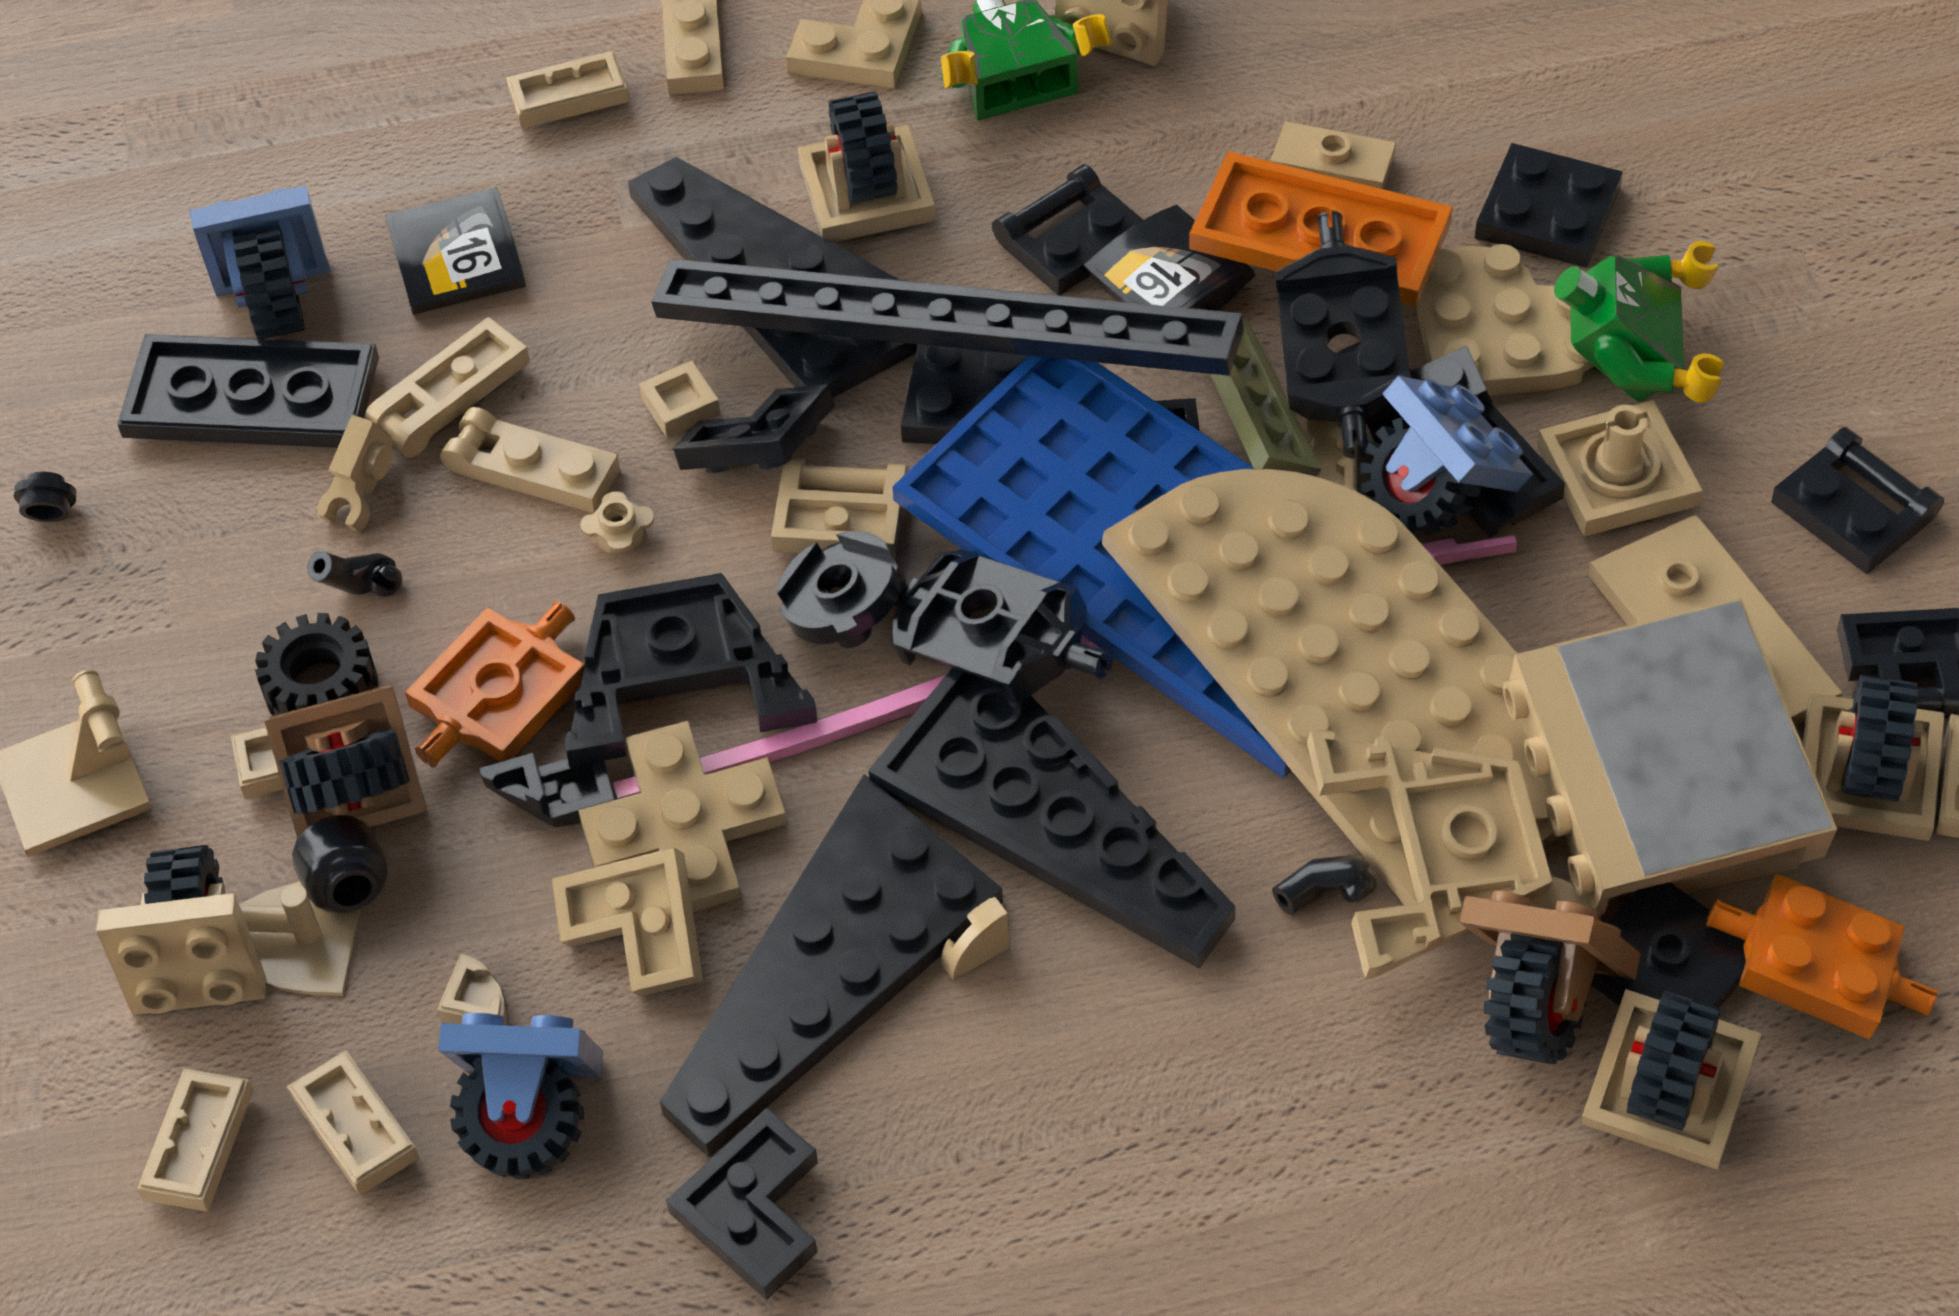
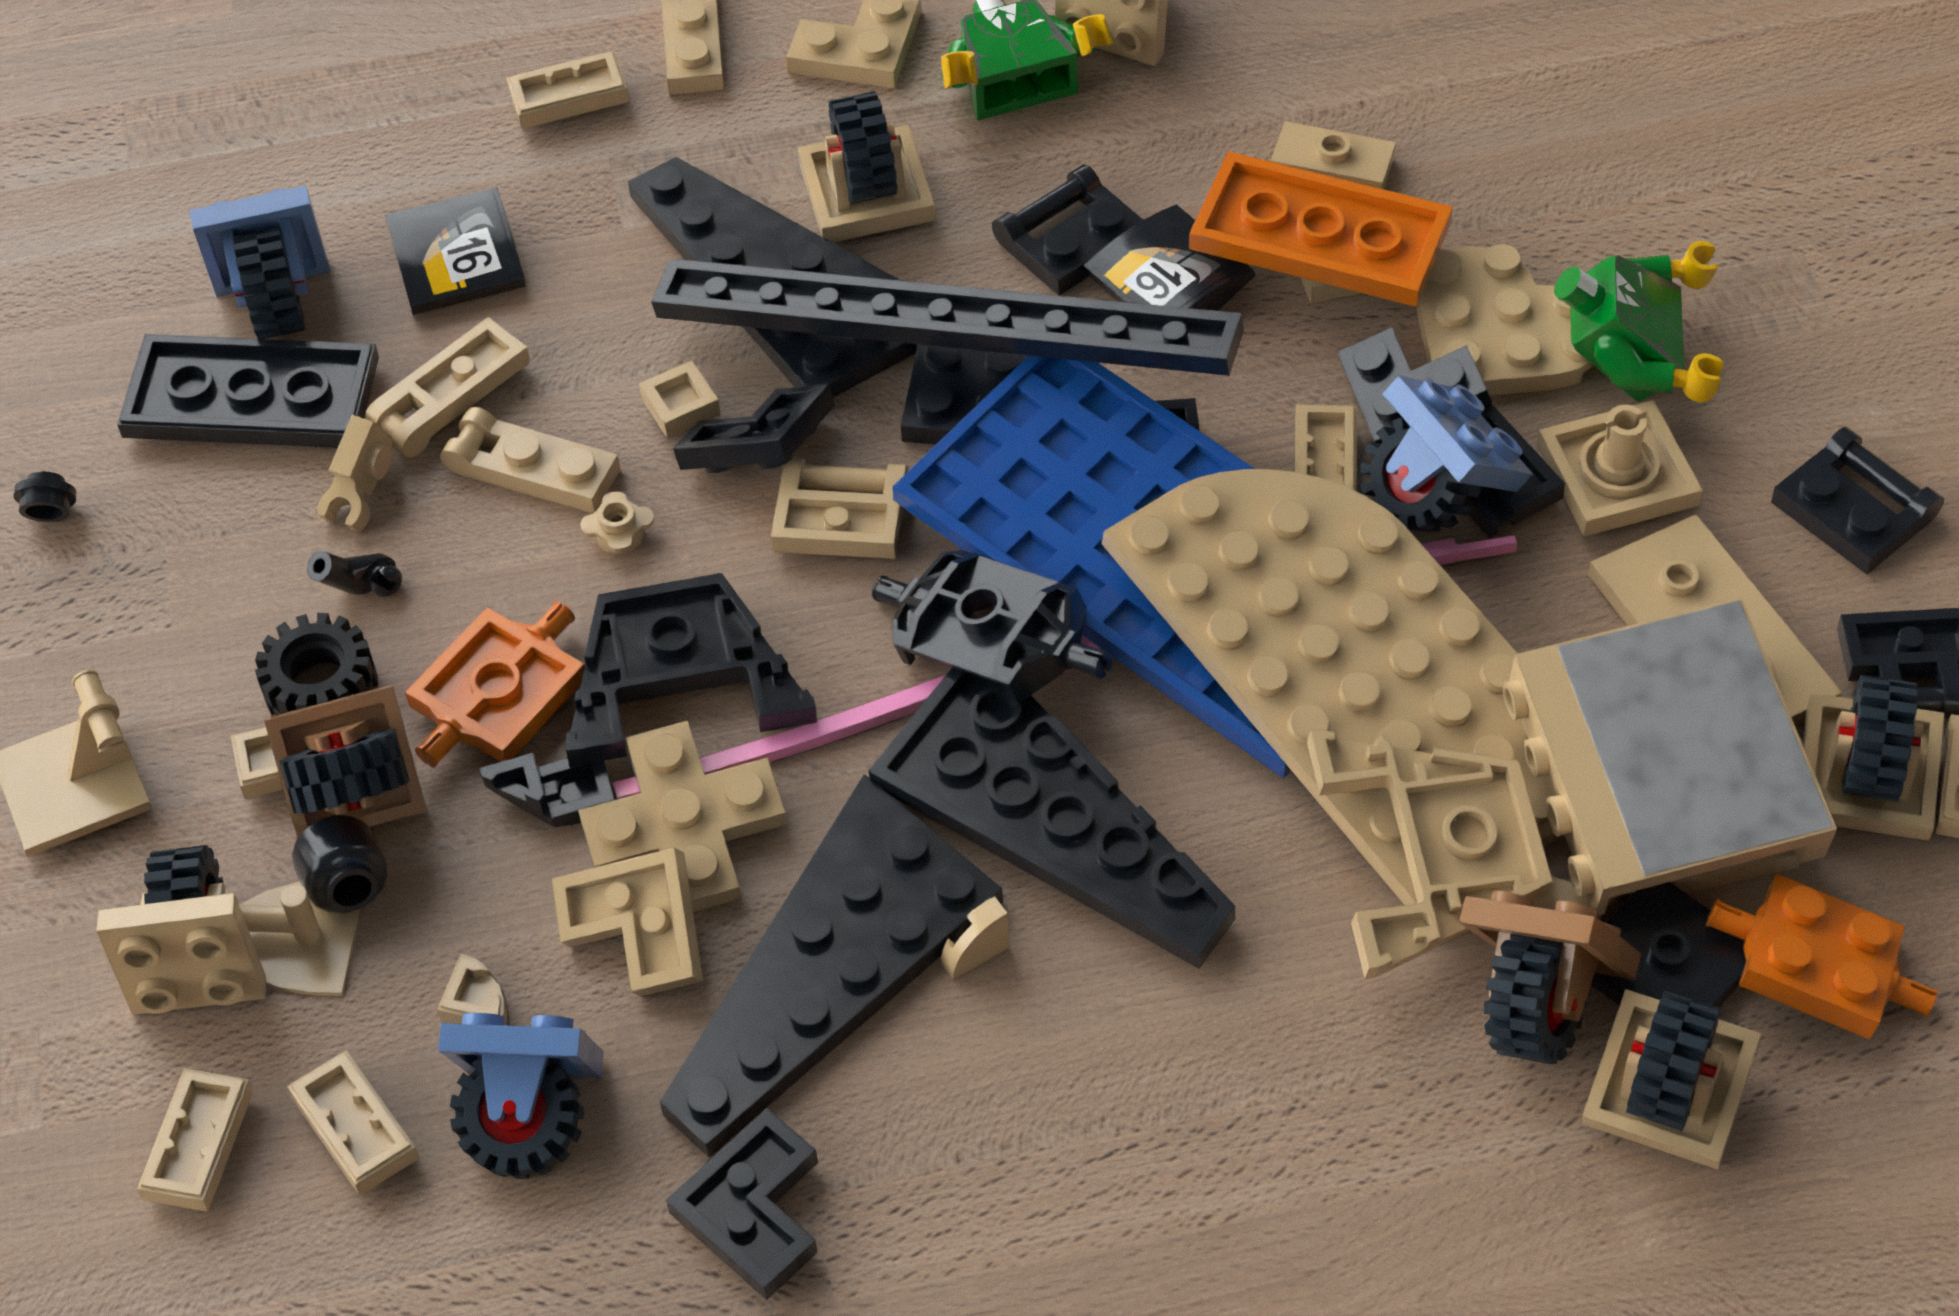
(847, 616): black plate -> none
(1262, 412): olive plate -> none
(1322, 874): black arm -> none
(1331, 295): black plate -> none
(1548, 205): black plate -> none

